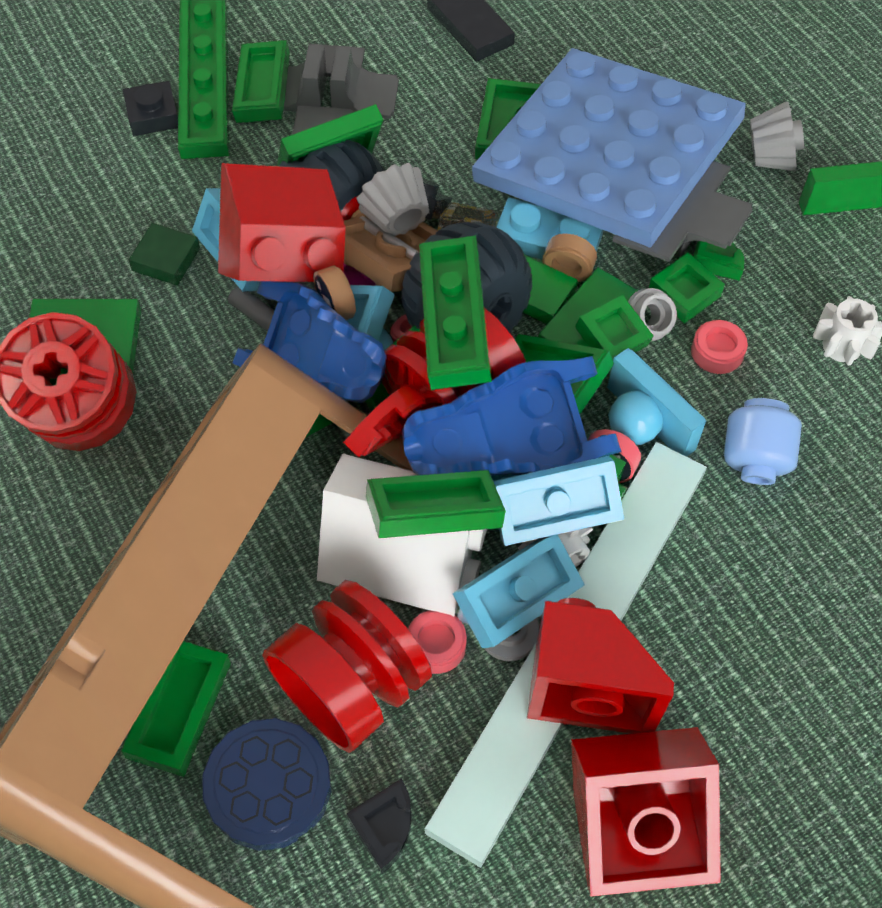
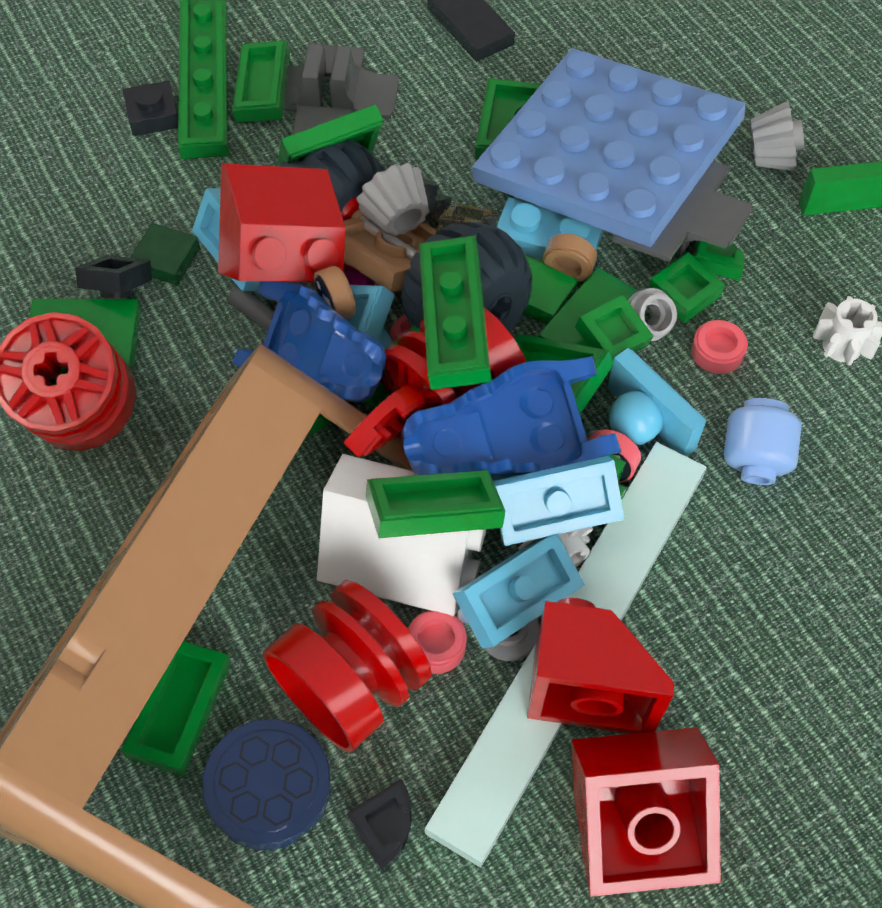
(113, 275): none -> black plate

